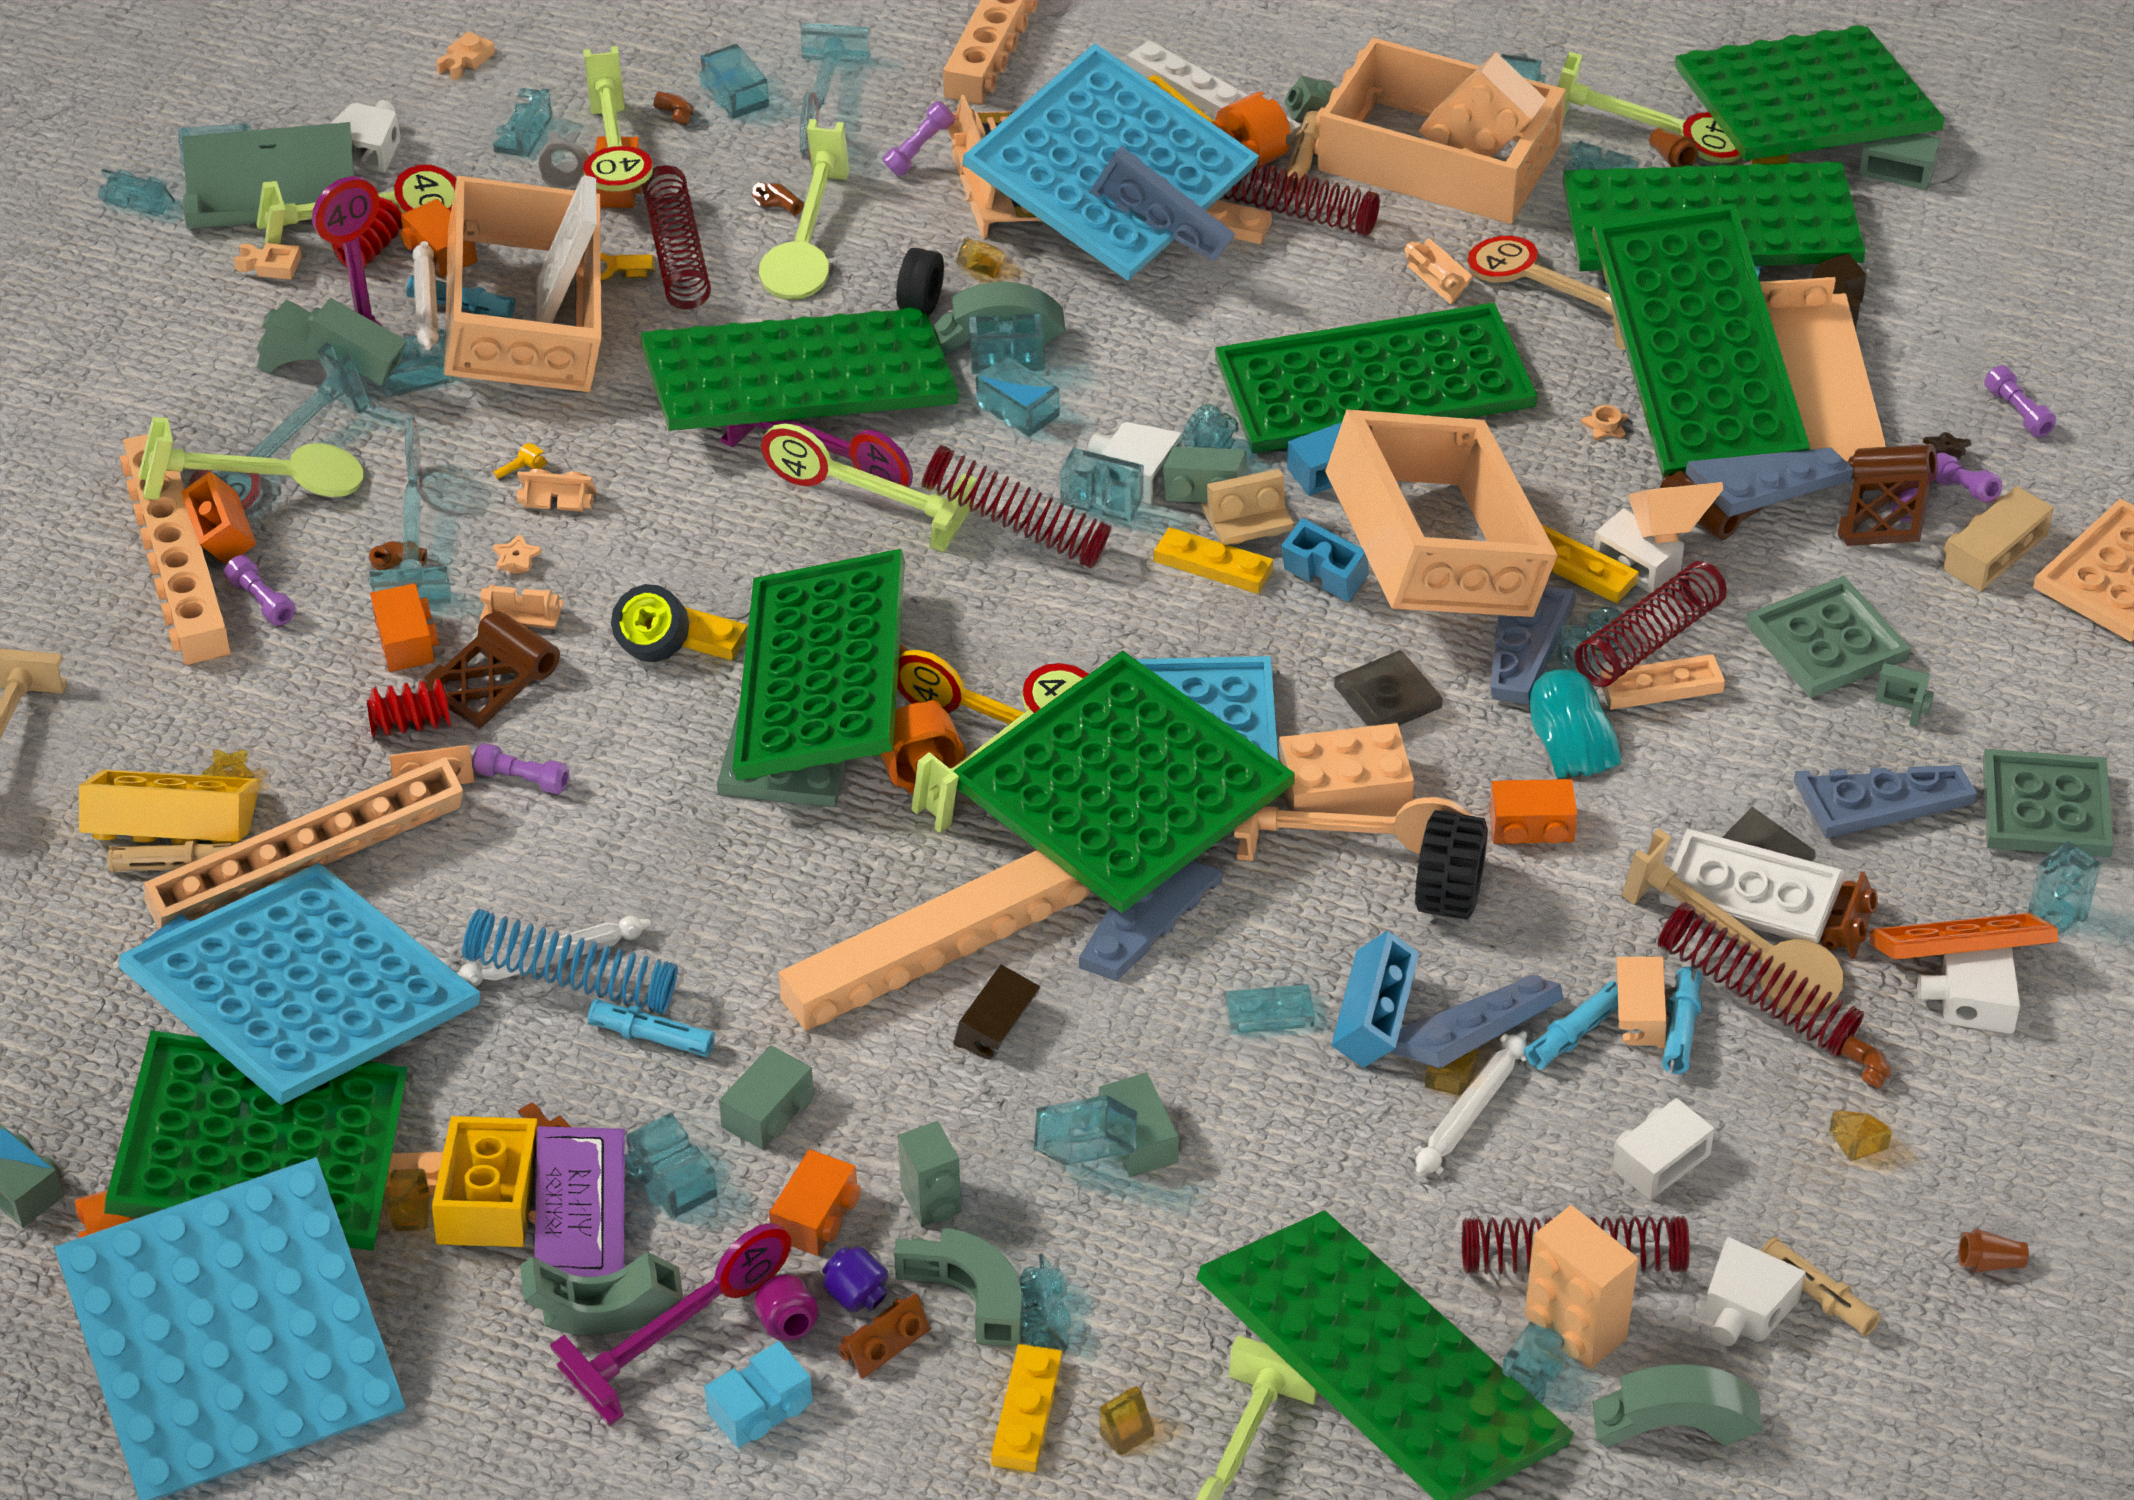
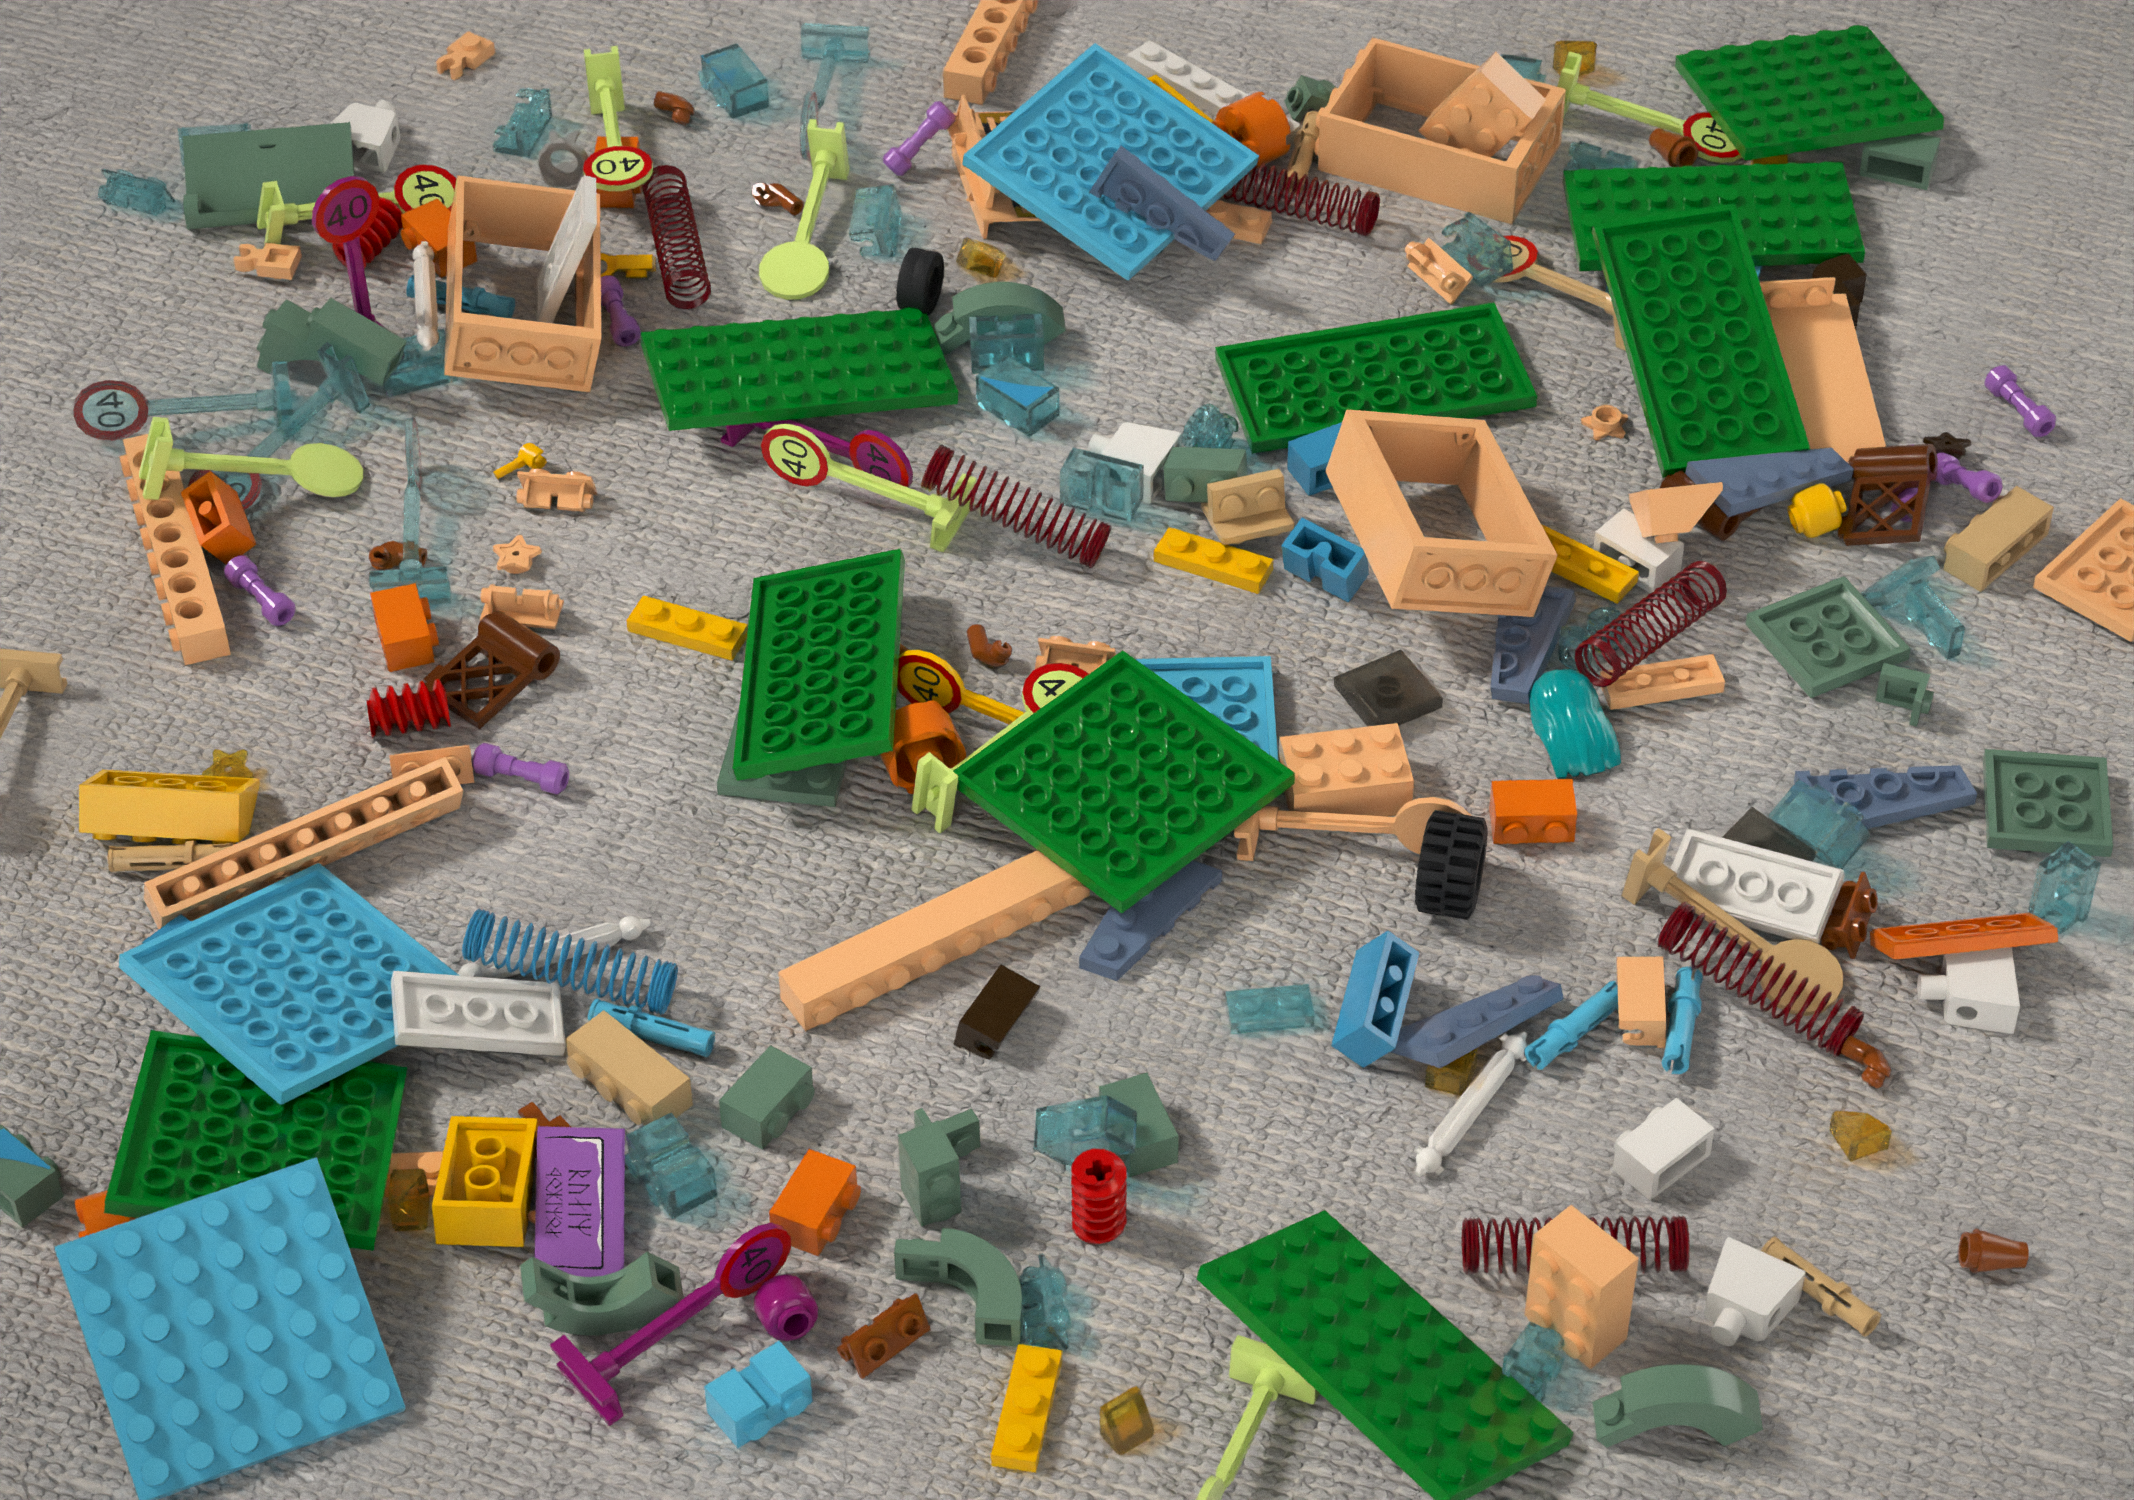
(119, 409): none -> clear light blue piece
(477, 1013): none -> white tile
(623, 328): none -> medium lavender piece
(627, 1070): none -> tan brick
(668, 625): wheel -> none
(855, 1279): dark purple head -> none
(876, 219): none -> clear light blue hinge
(961, 1129): none -> sand green bracket
(982, 650): none -> dark orange arm
(1063, 650): none -> light nougat hinge
(1098, 1196): none -> red piece
(1479, 249): none -> clear light blue hinge
(1584, 48): none -> clear yellow slope
(1816, 510): none -> yellow head
(1821, 823): none -> clear light blue brick
(1889, 589): none -> clear light blue plate
(1934, 619): none -> clear light blue plate

